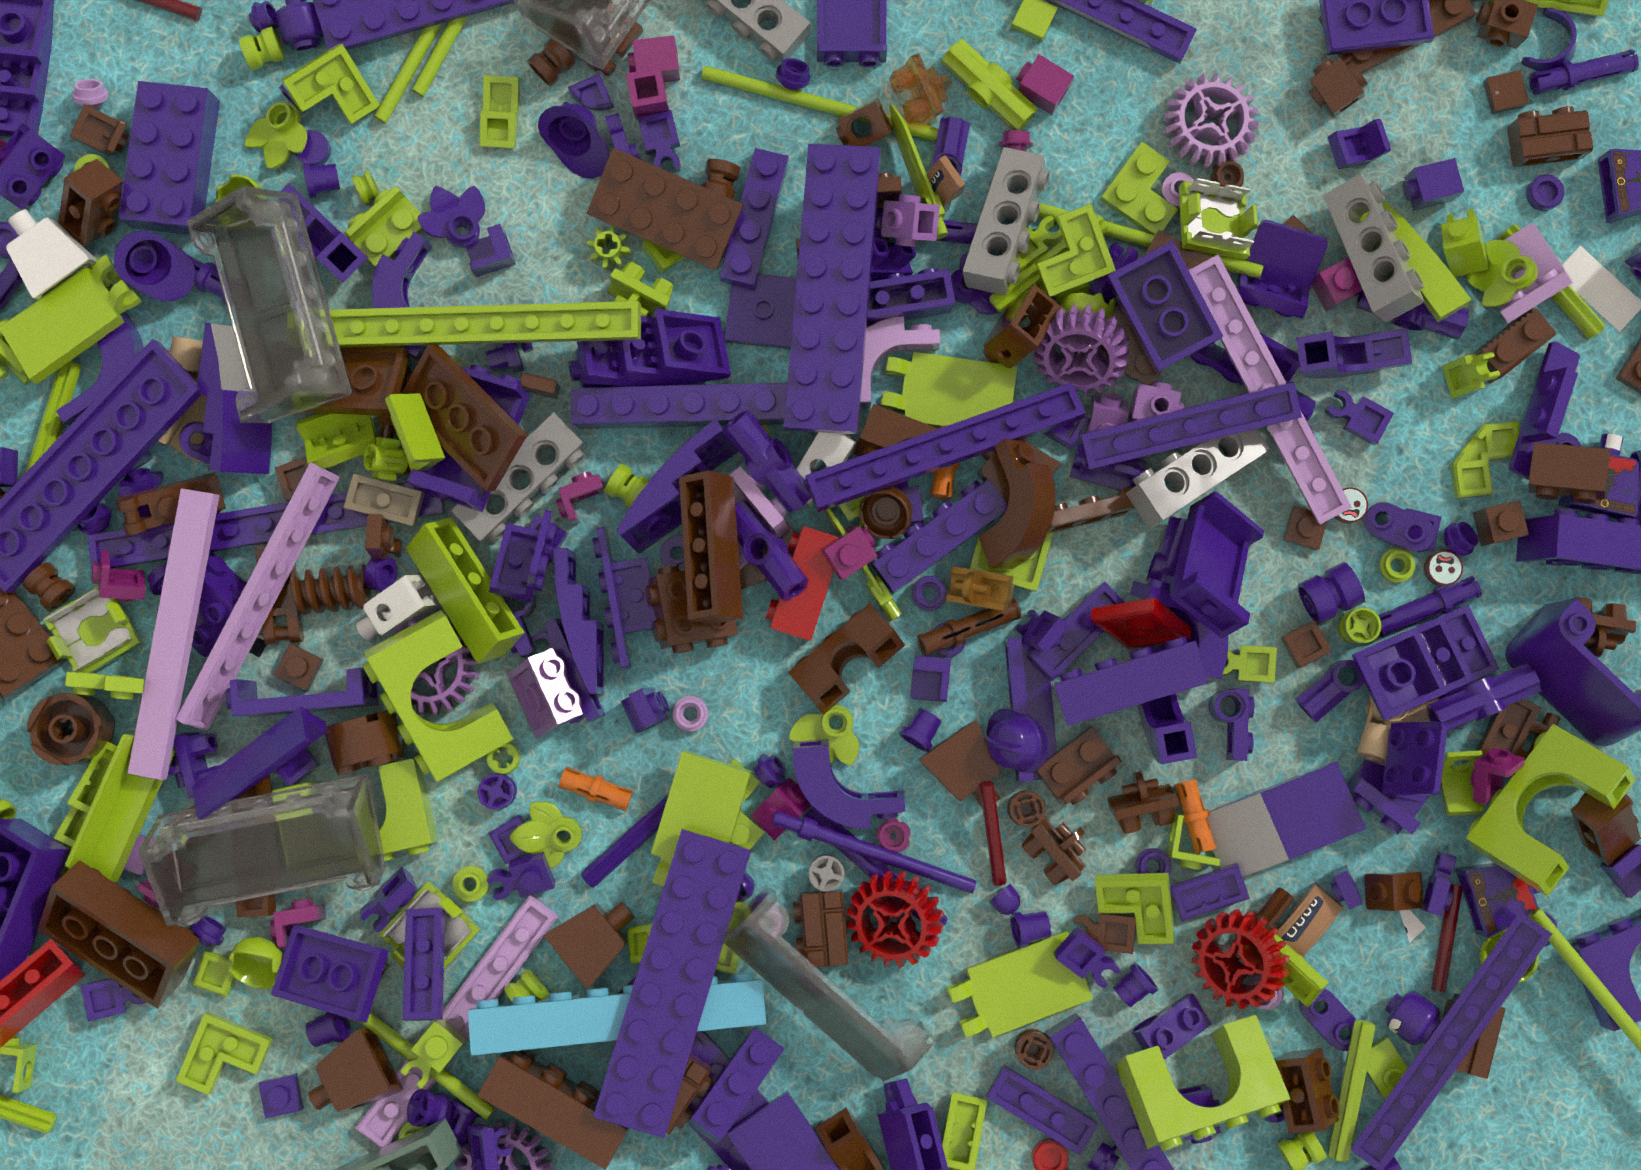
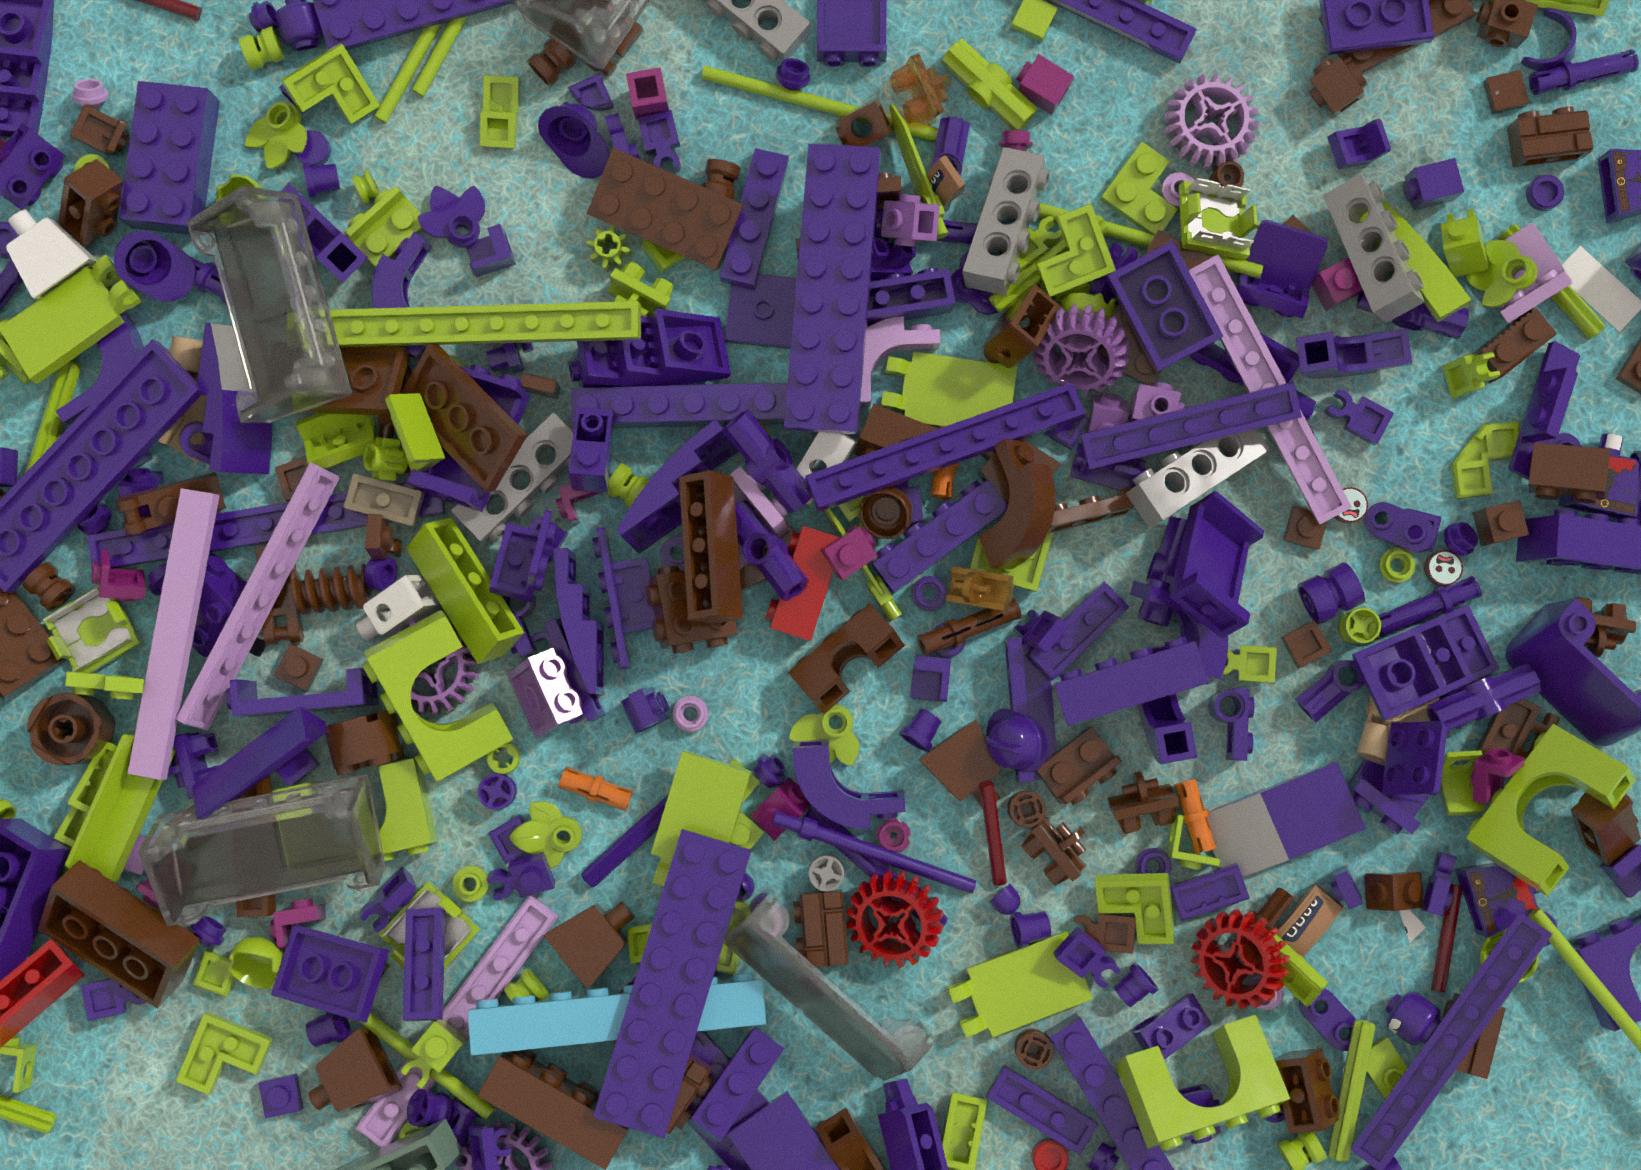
(591, 450): none -> dark purple slope
(655, 53): magenta brick -> none
(1140, 623): red plate -> none

